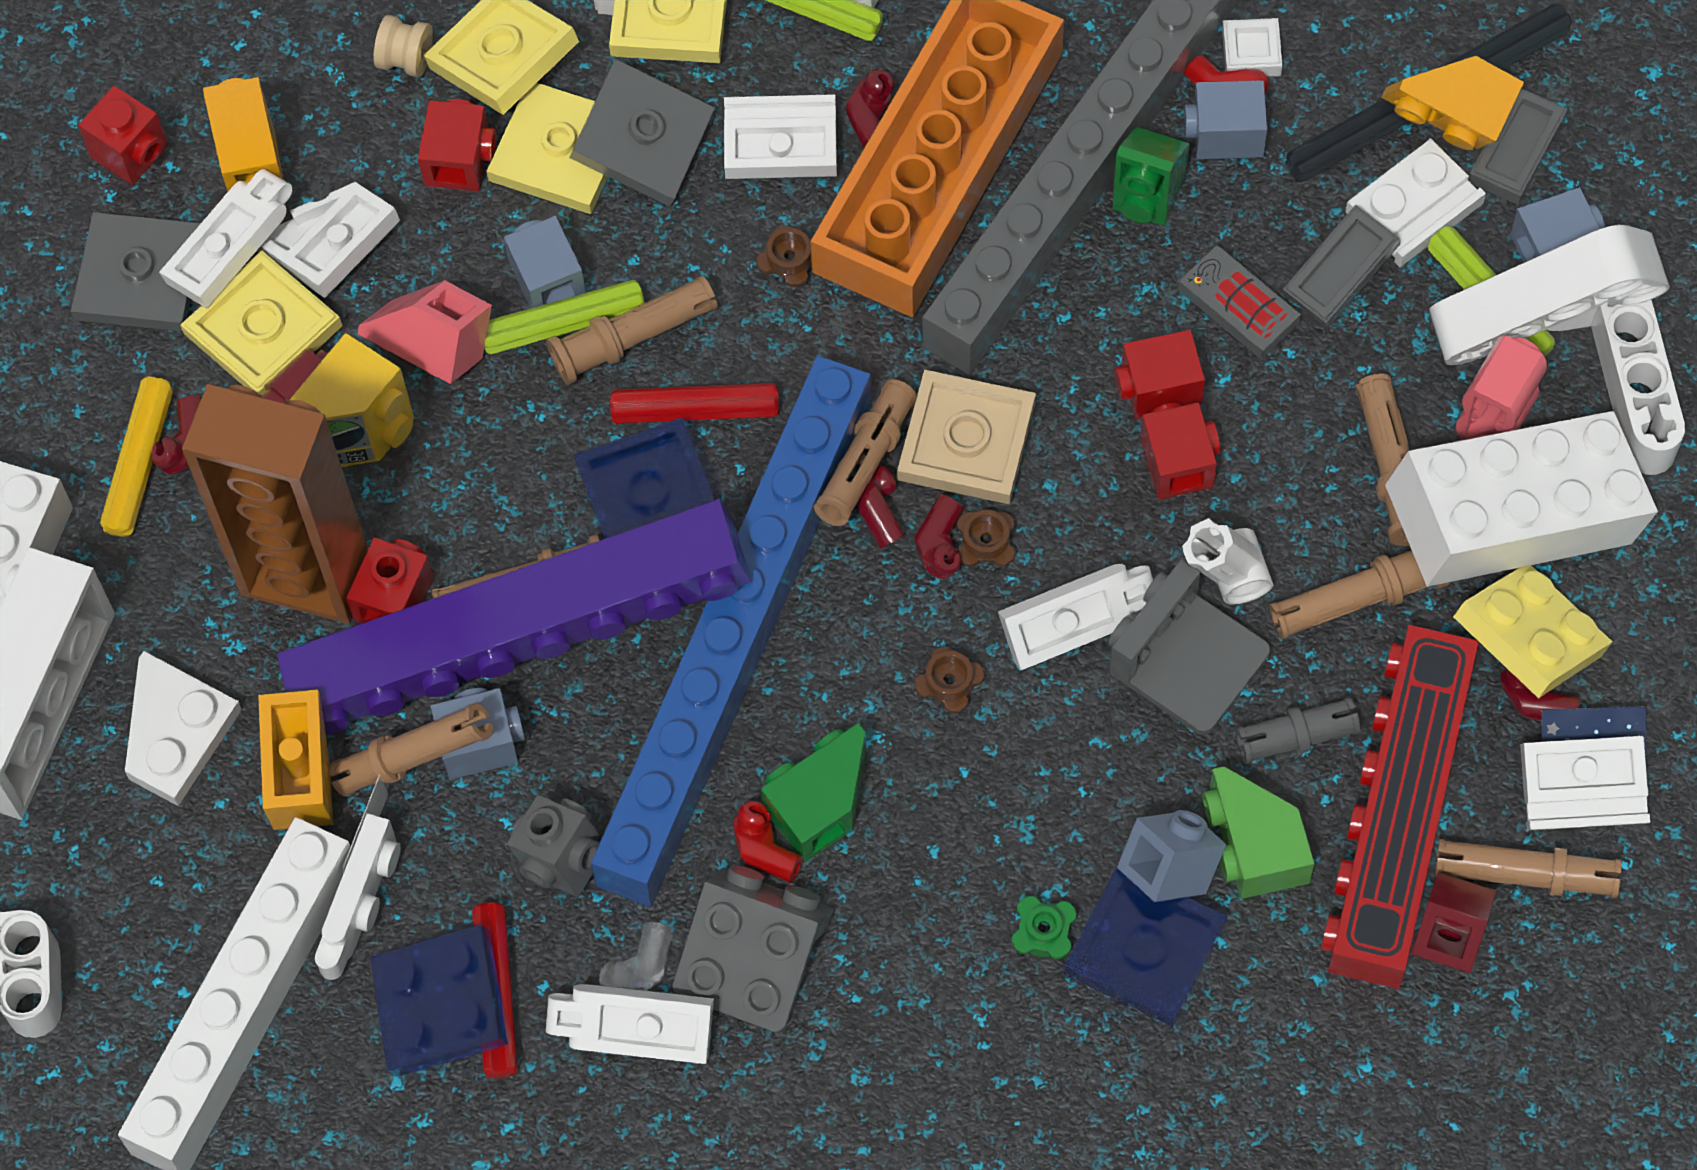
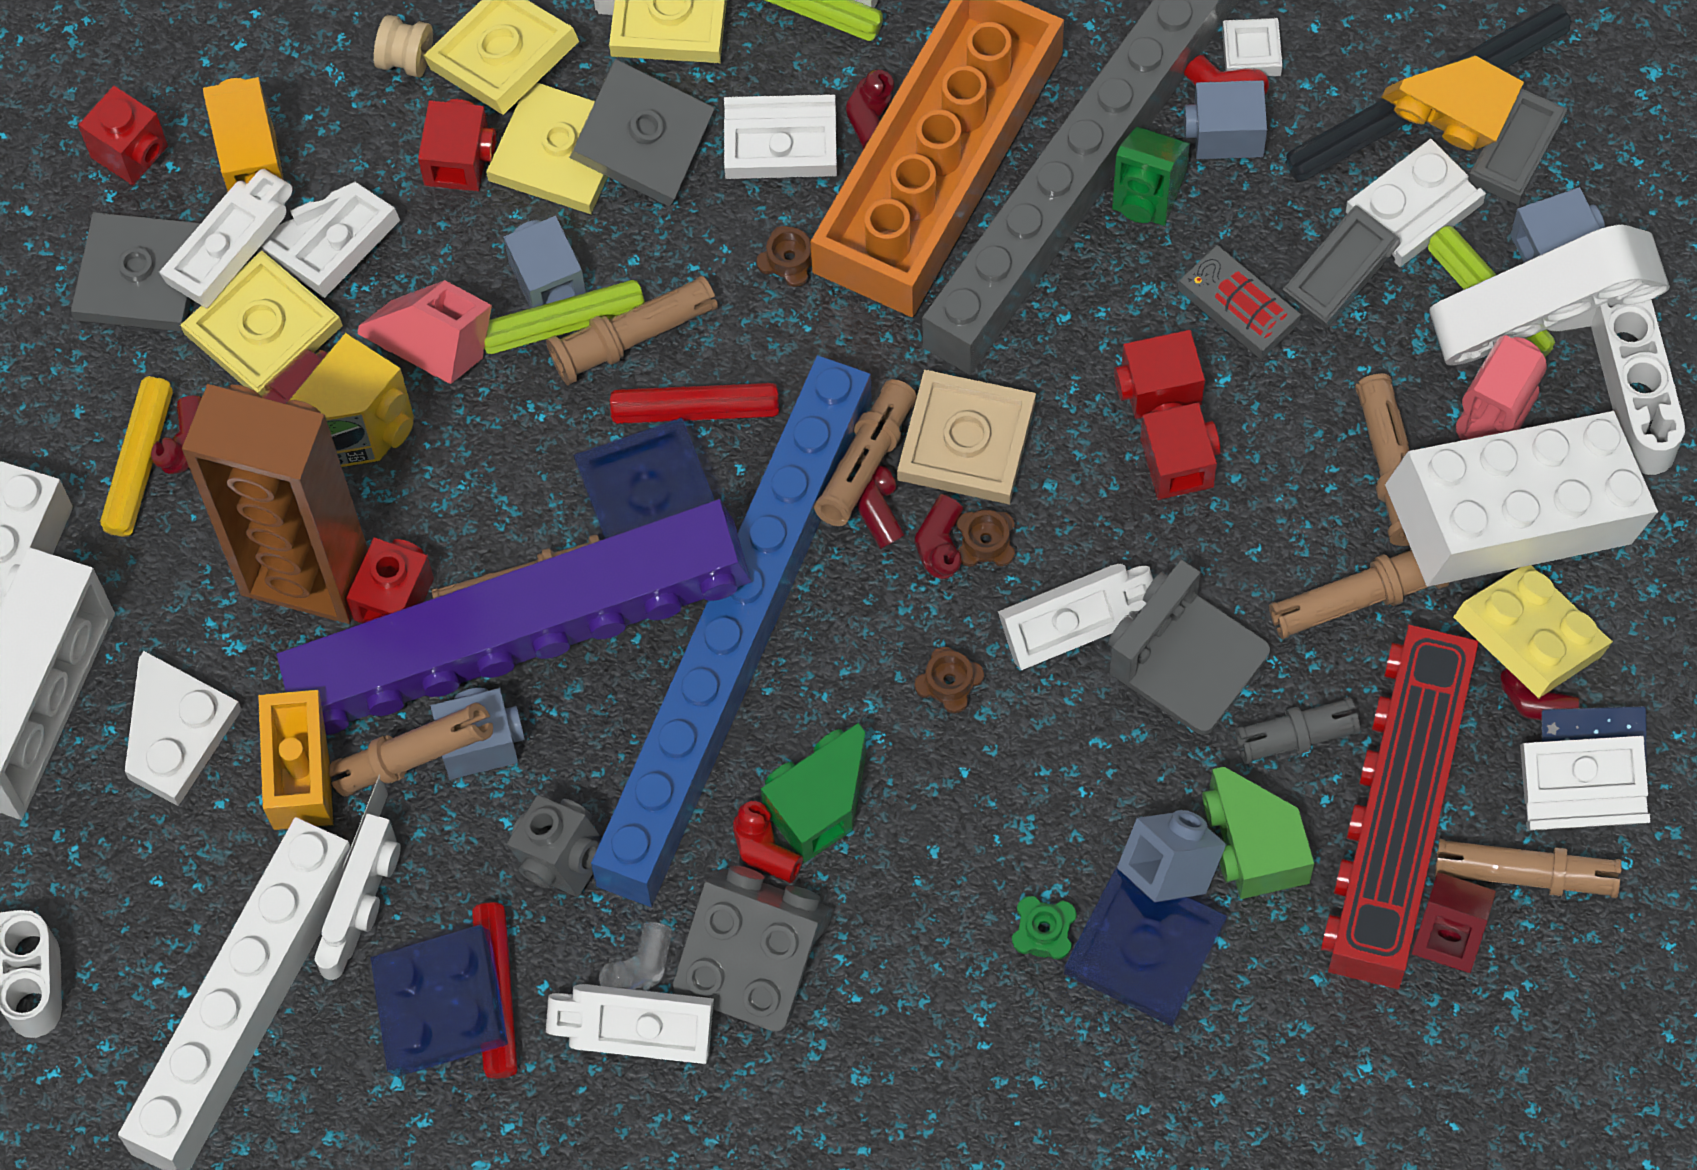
(1230, 560): white piece -> none

